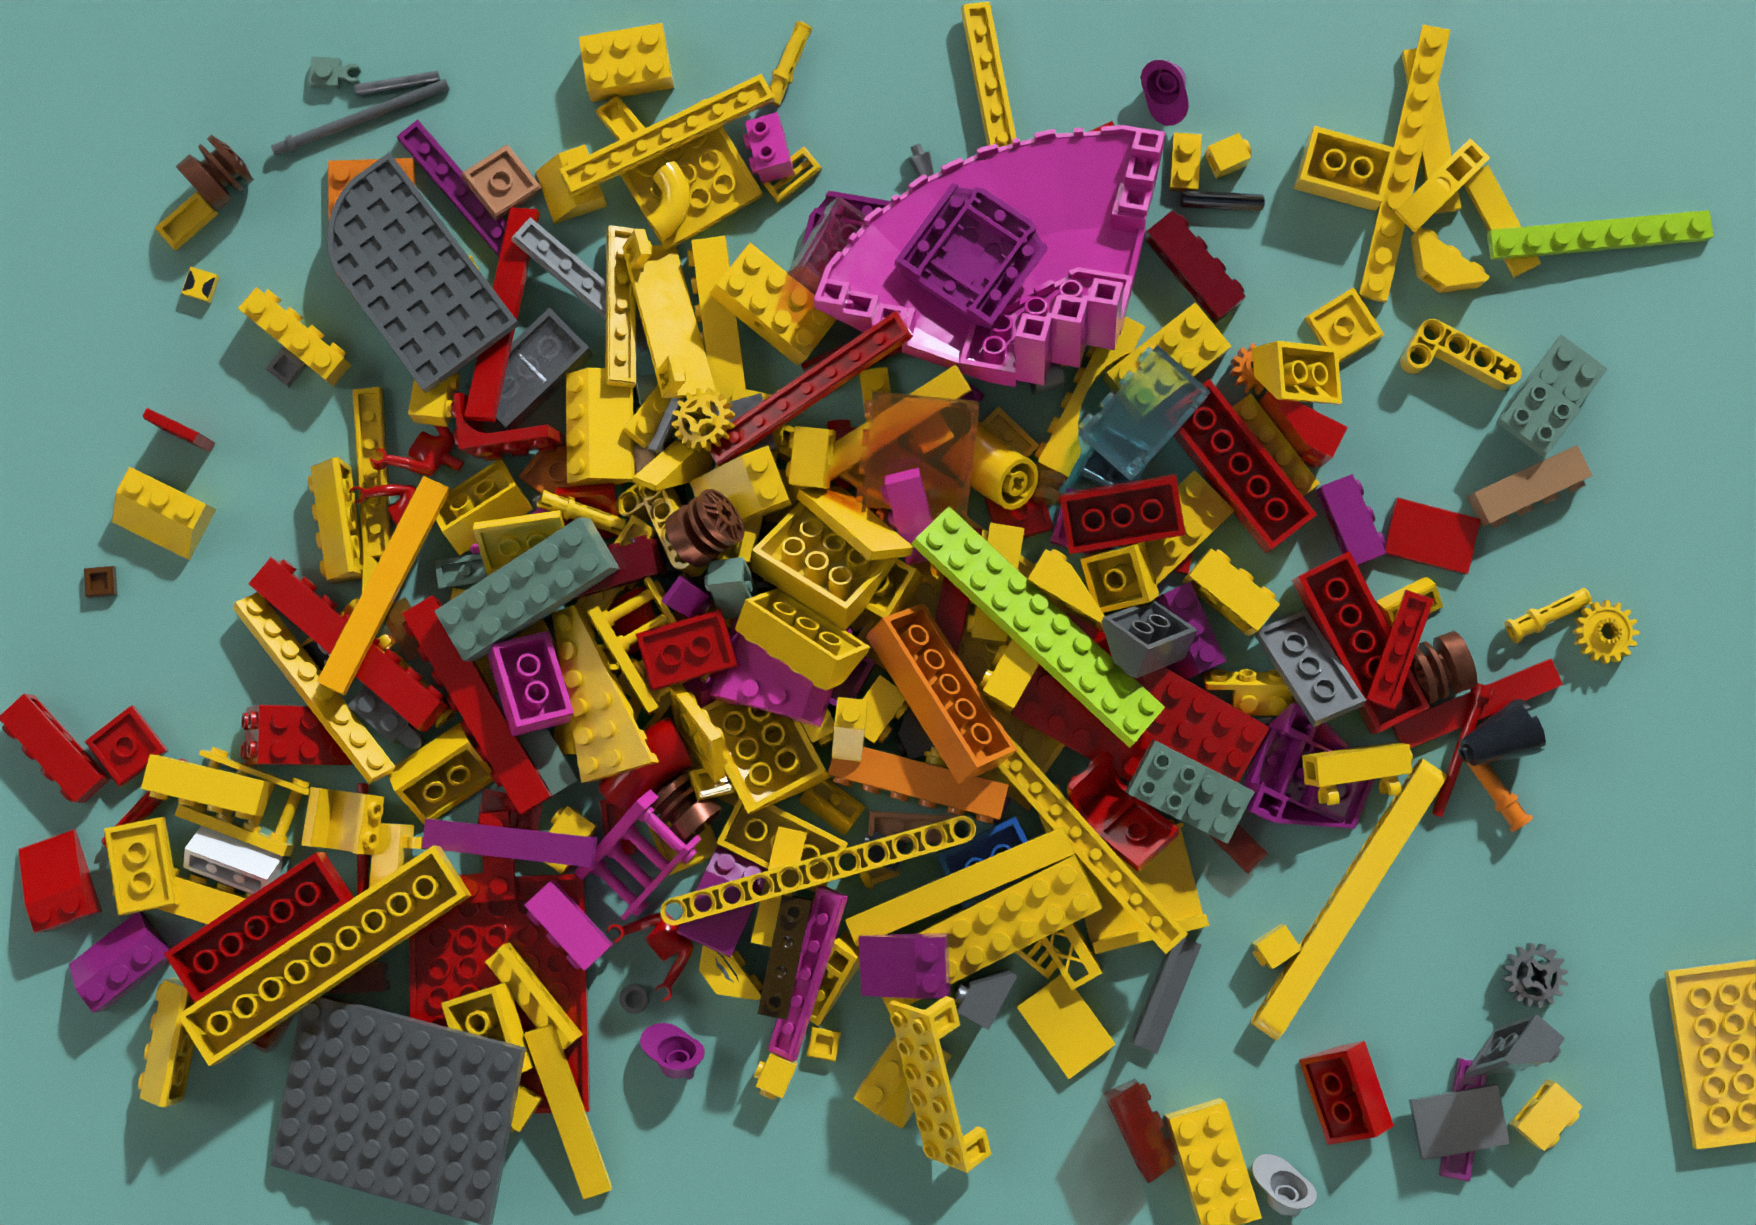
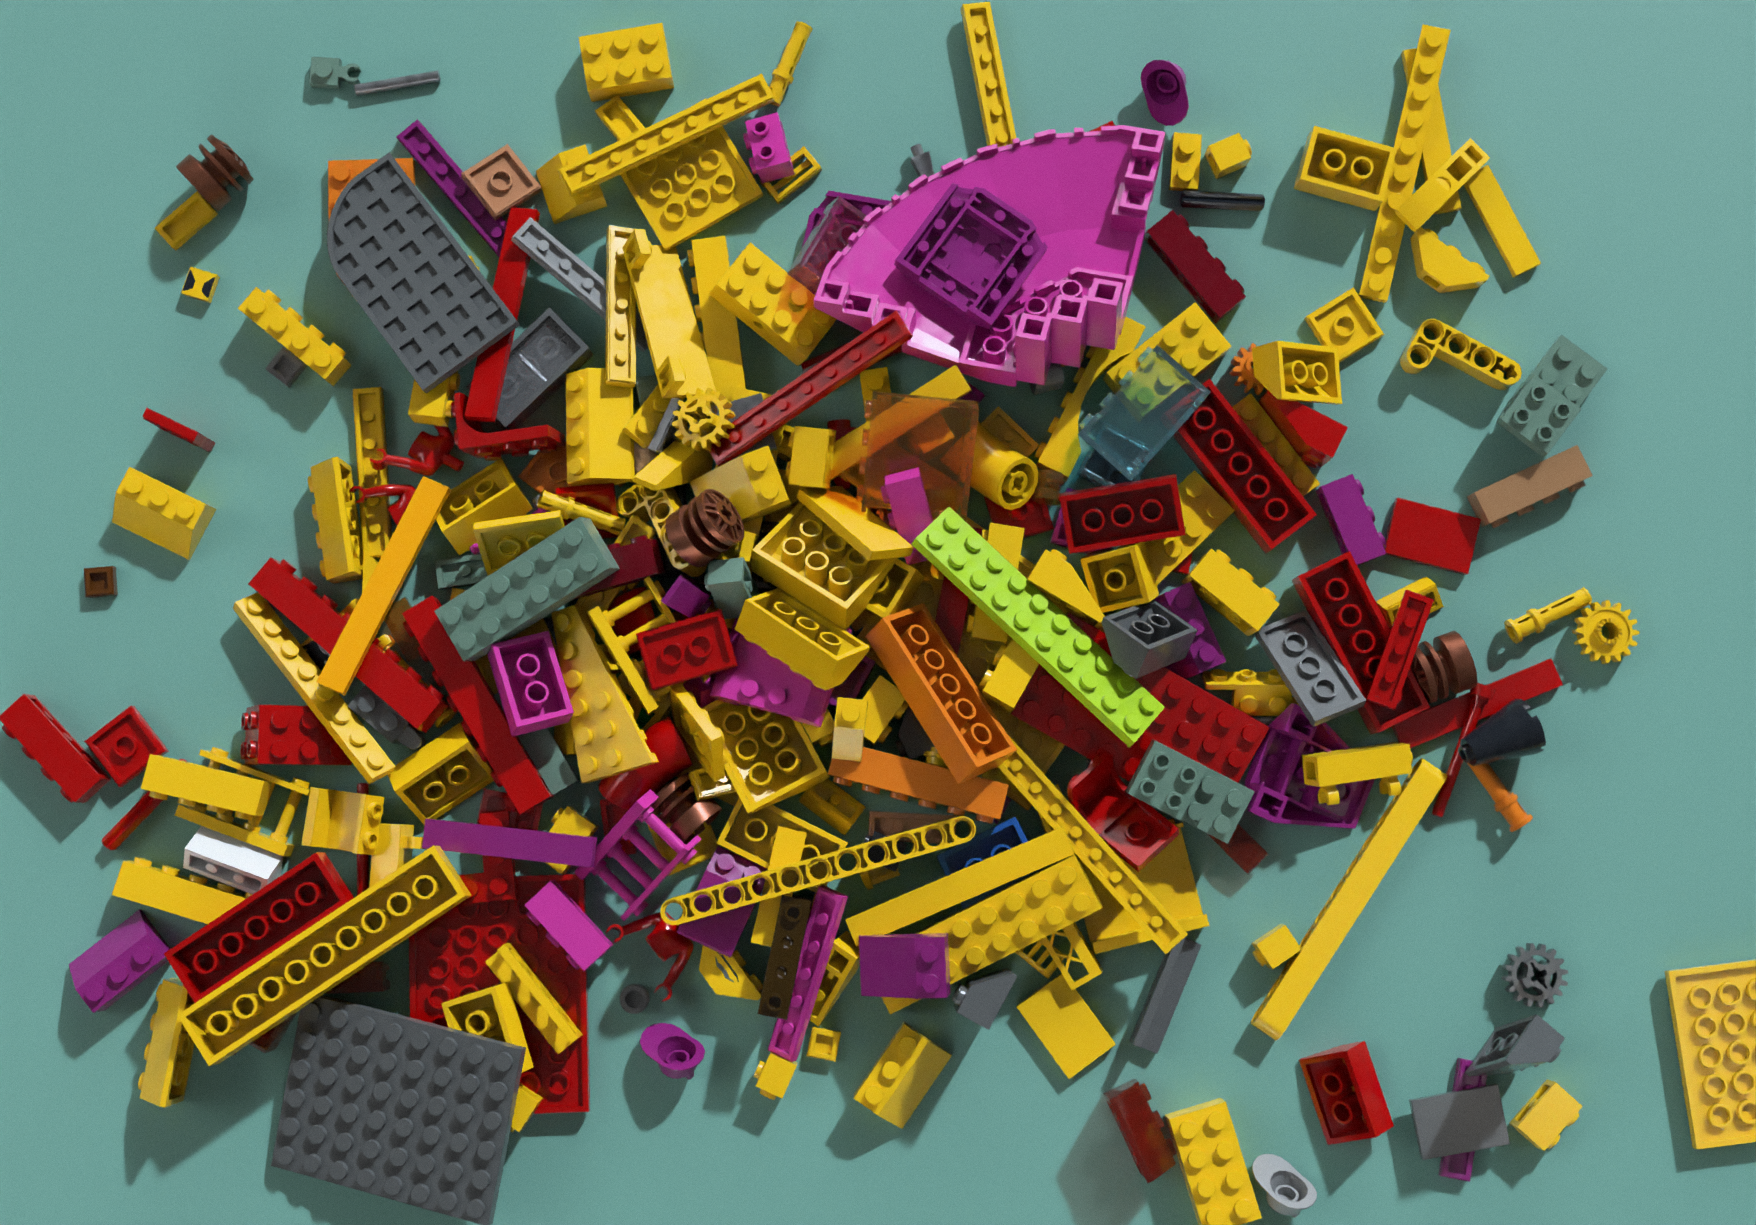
(57, 882): red slope -> none
(141, 866): yellow tile -> none
(292, 143): dark grey bar -> none
(568, 1111): yellow tile -> none
(674, 200): yellow cylinder -> none
(930, 1087): yellow bracket -> none
(1600, 235): lime plate -> none

